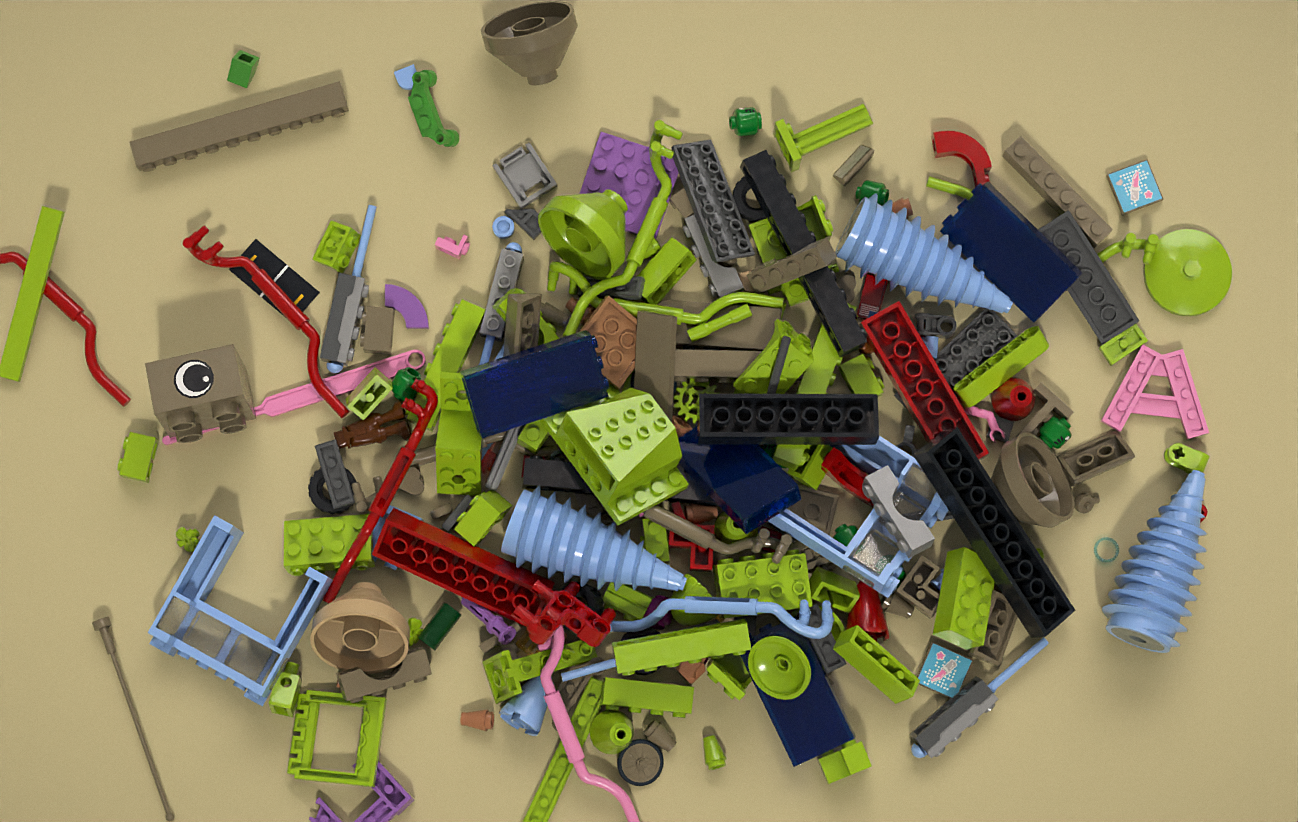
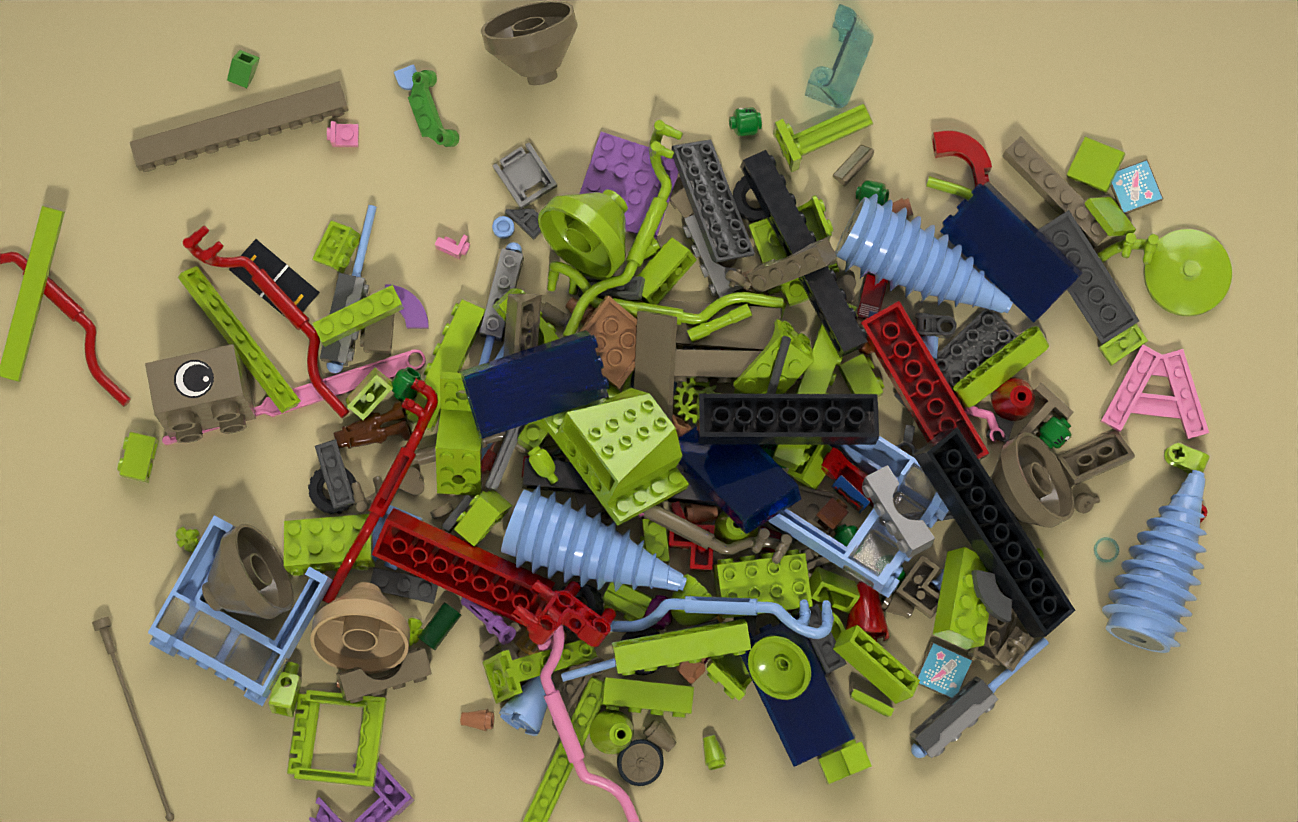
(236, 334): none -> lime plate
(248, 576): none -> dark tan cone
(343, 135): none -> bright pink bracket
(358, 315): none -> lime brick
(404, 585): none -> dark grey plate
(543, 464): none -> lime plant
(736, 278): none -> dark tan piece
(831, 515): none -> reddish brown slope
(837, 84): none -> clear light blue windscreen
(850, 494): none -> blue sticker
(871, 703): none -> lime tile
(991, 596): none -> dark grey tile
(1014, 649): none -> dark tan hips
(1096, 164): none -> lime tile
(1109, 216): none -> lime tile

